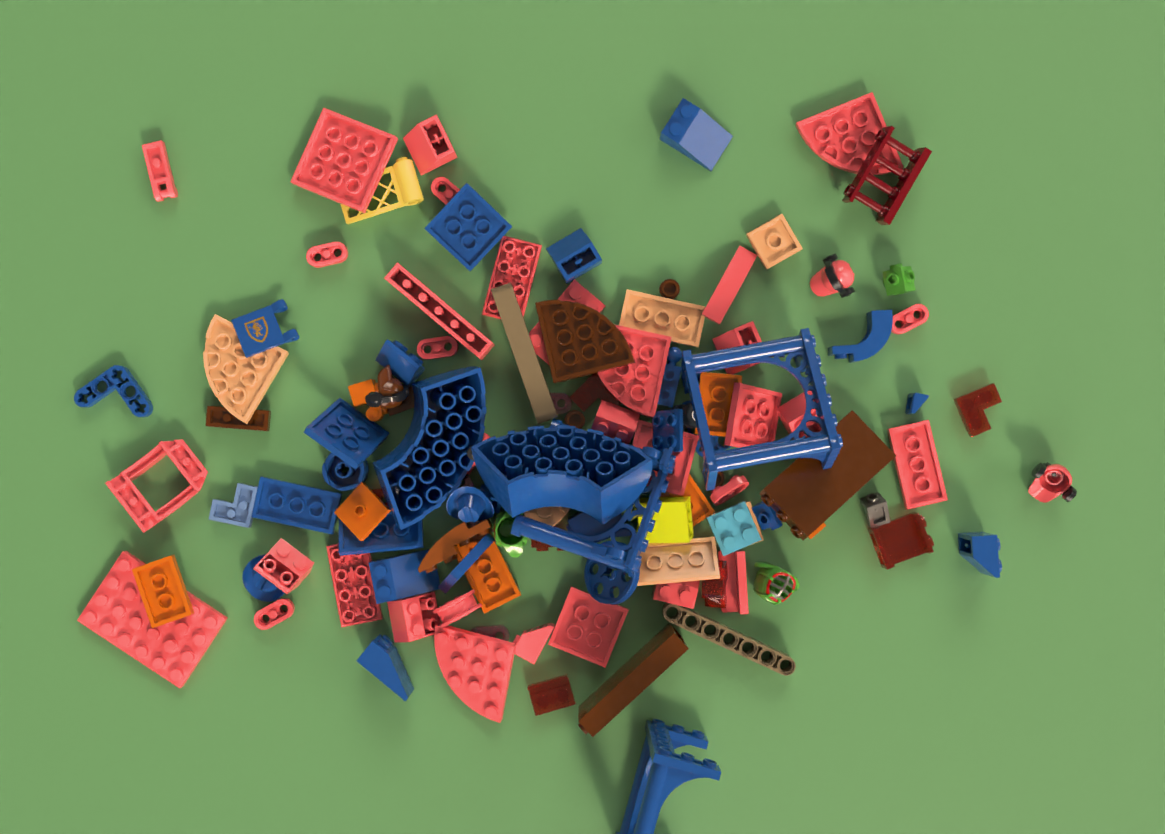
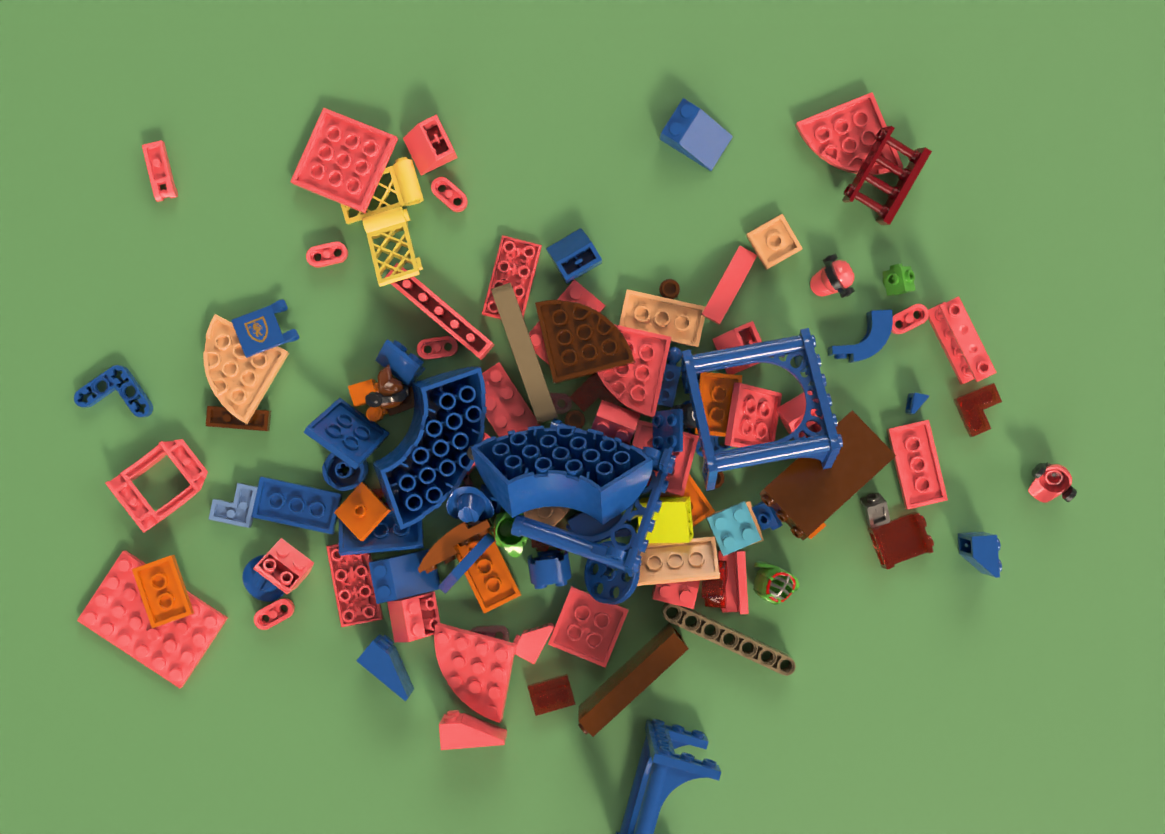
(386, 225): none -> light yellow piece
(457, 608): coral wheel -> none
(466, 731): none -> coral slope
(468, 227): blue plate -> none
(504, 404): none -> coral plate
(549, 568): none -> blue brick
(732, 488): coral plate -> none
(960, 341): none -> coral fence

